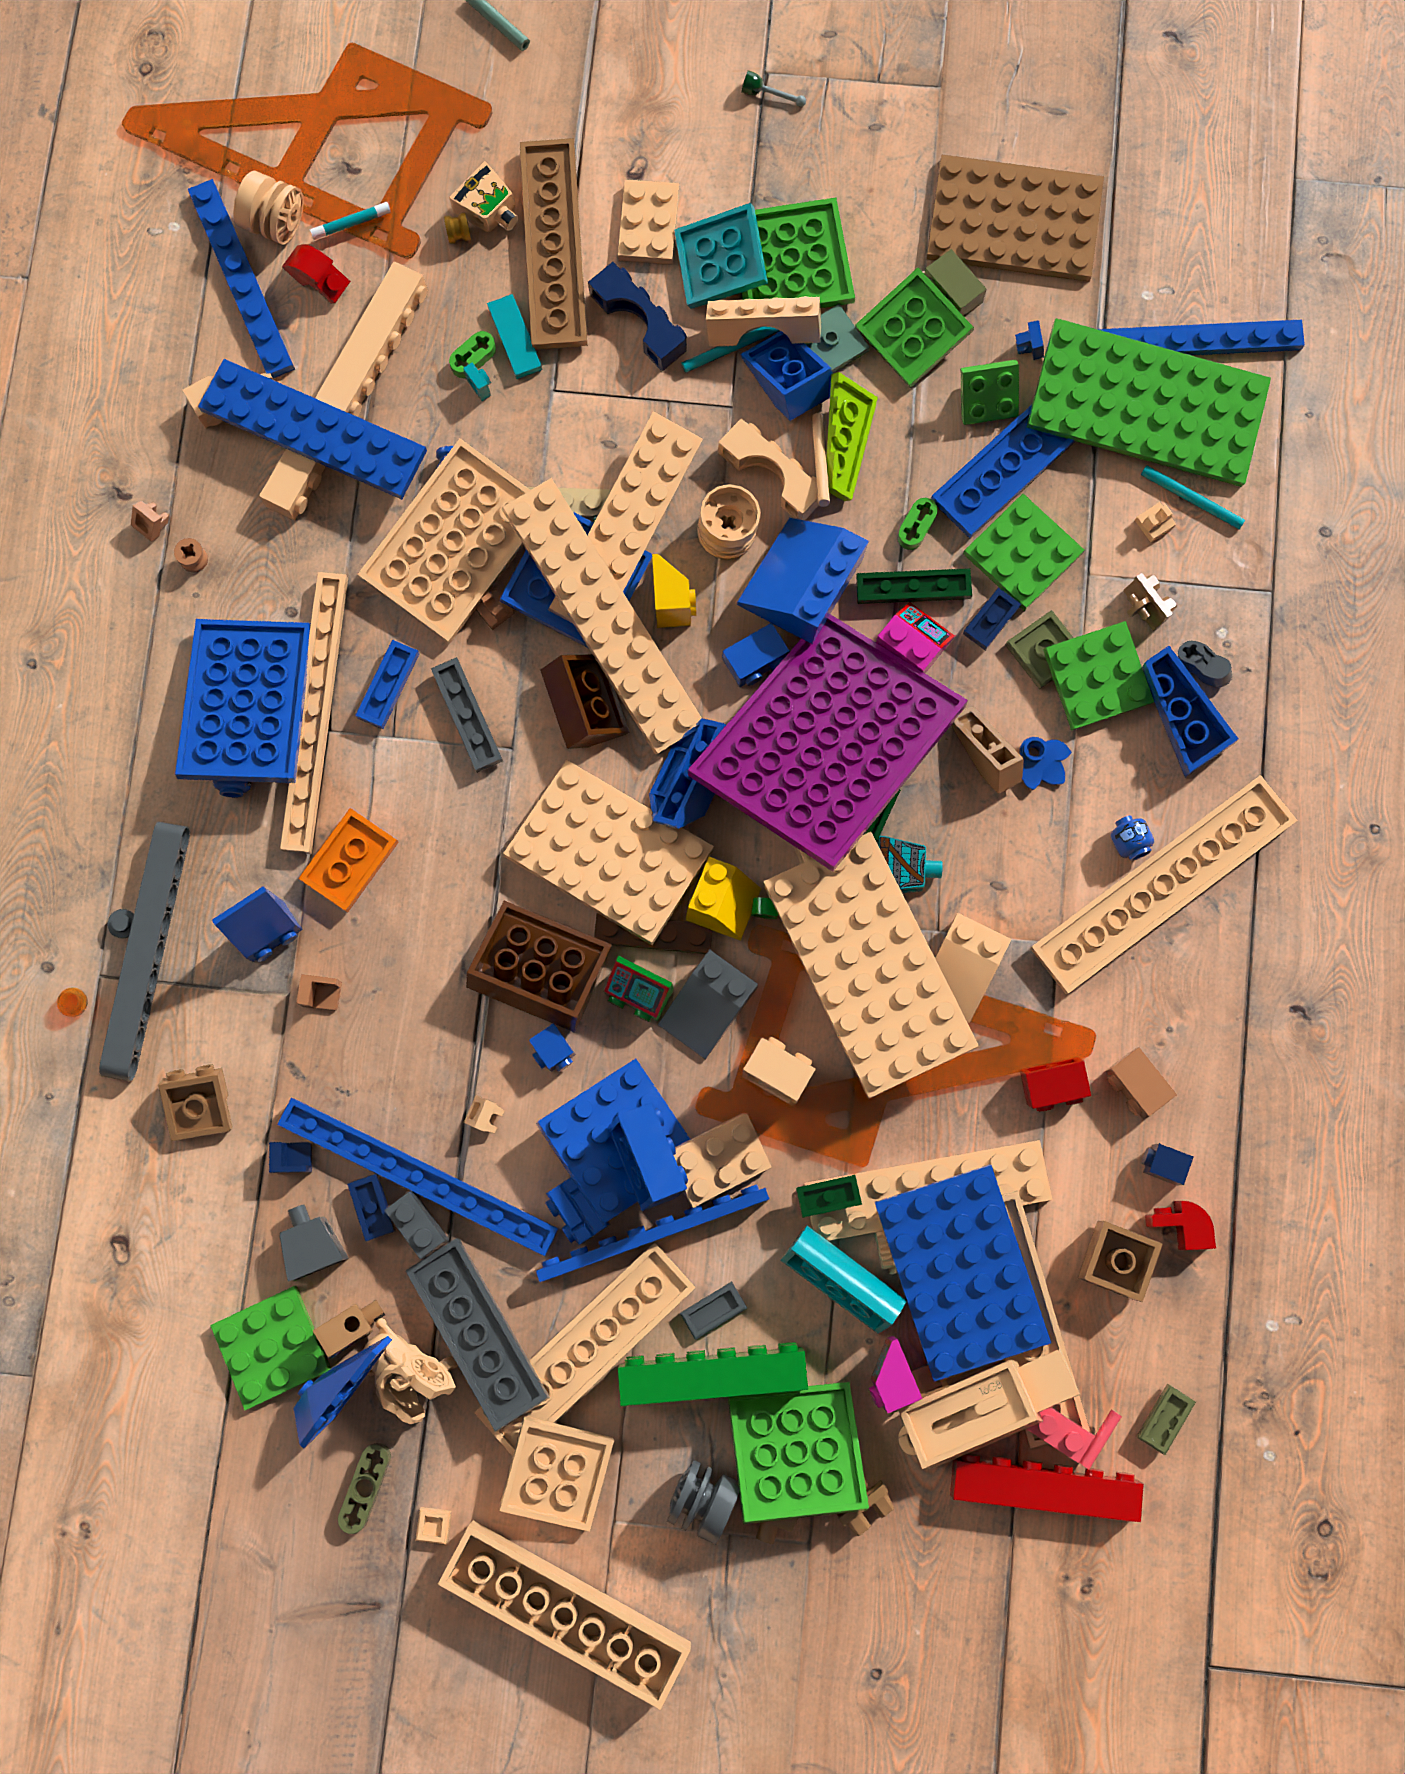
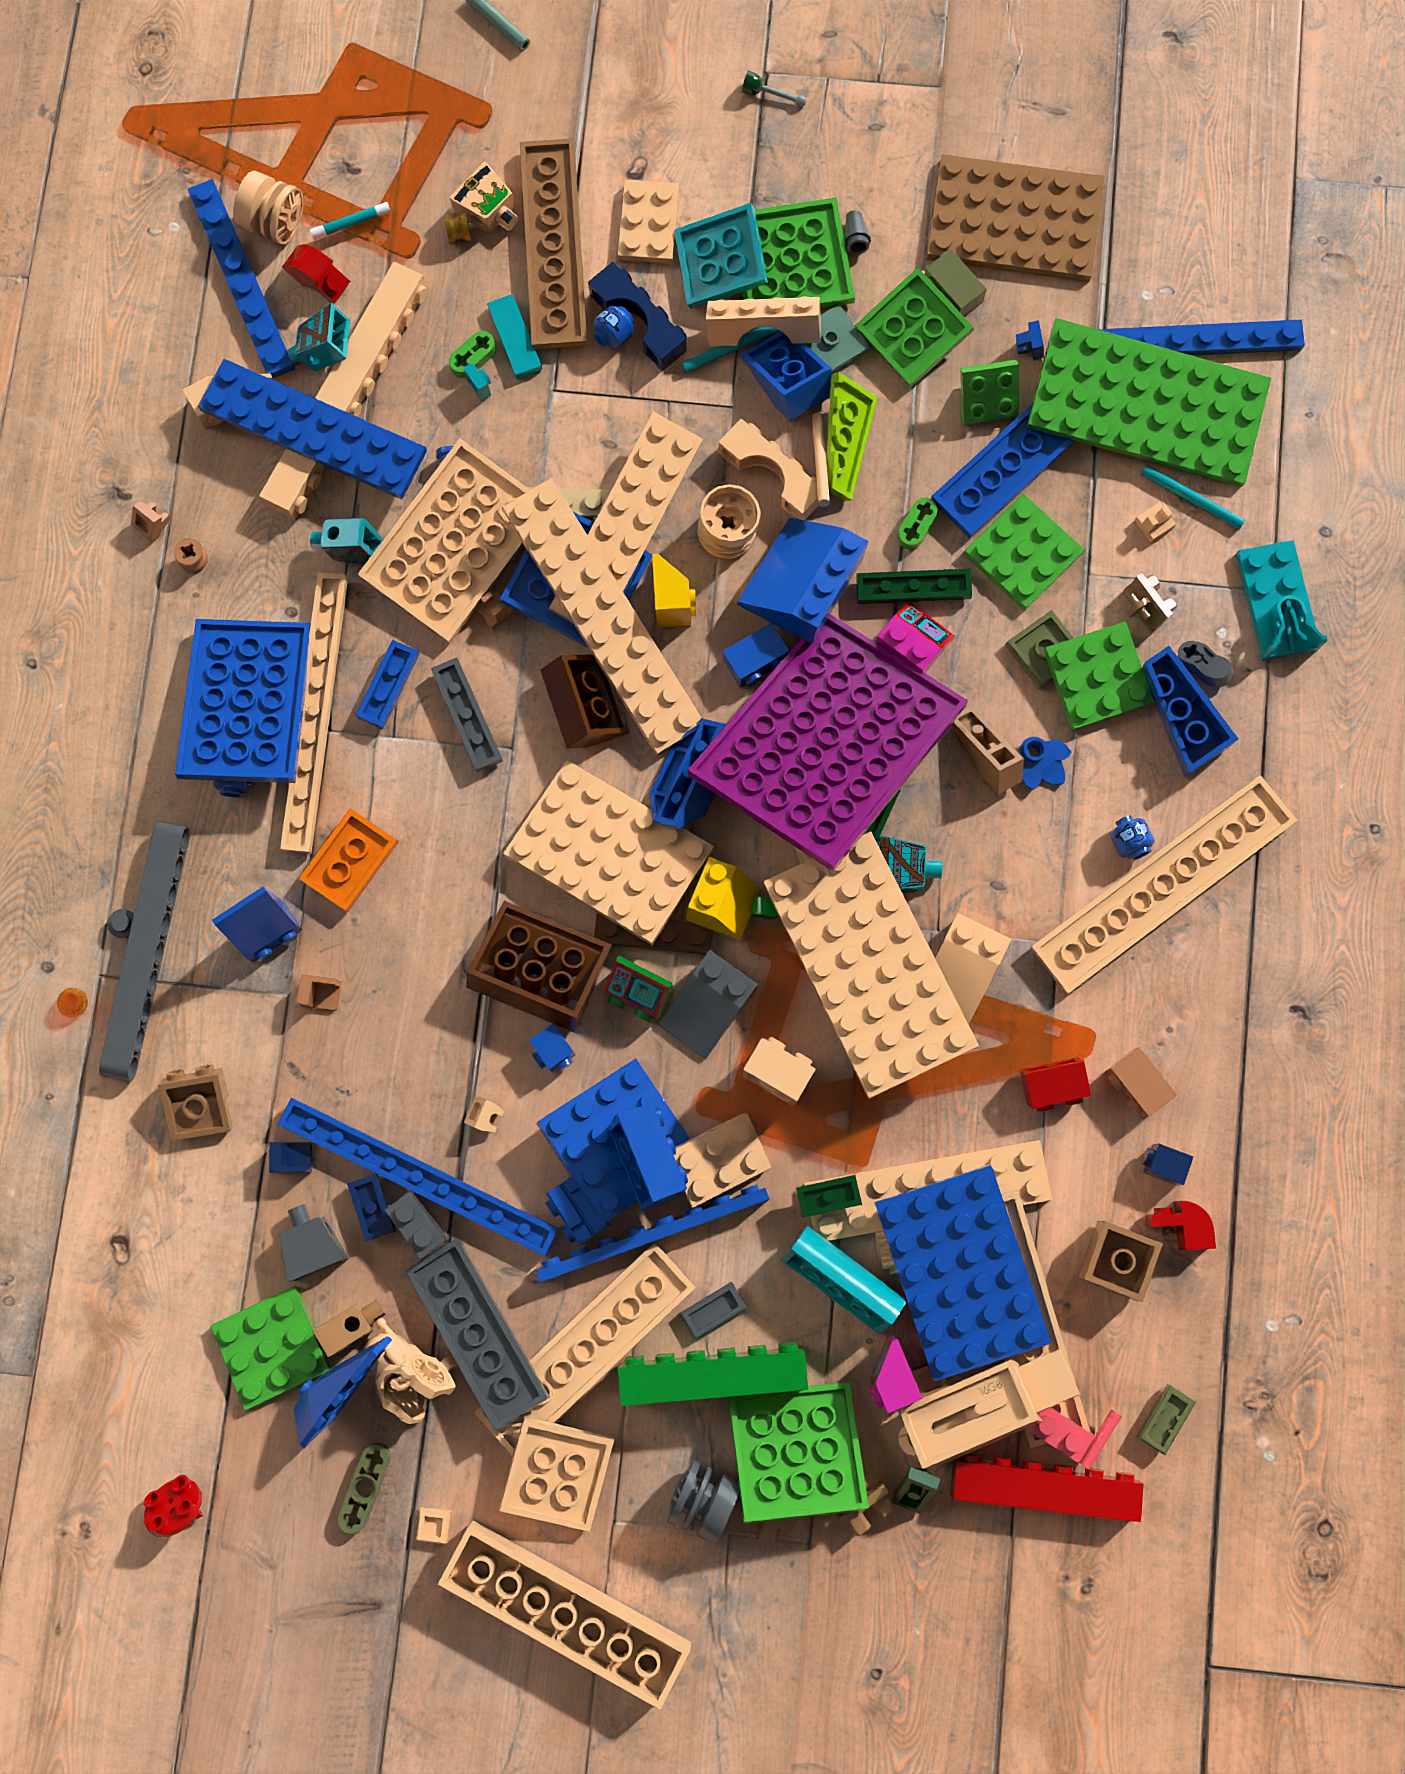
(172, 1507): none -> red plate
(322, 339): none -> teal torso
(347, 540): none -> teal torso
(613, 327): none -> blue head
(856, 233): none -> dark grey cone
(916, 1489): none -> plate
(991, 619): dark blue plate -> none
(1278, 601): none -> teal plate

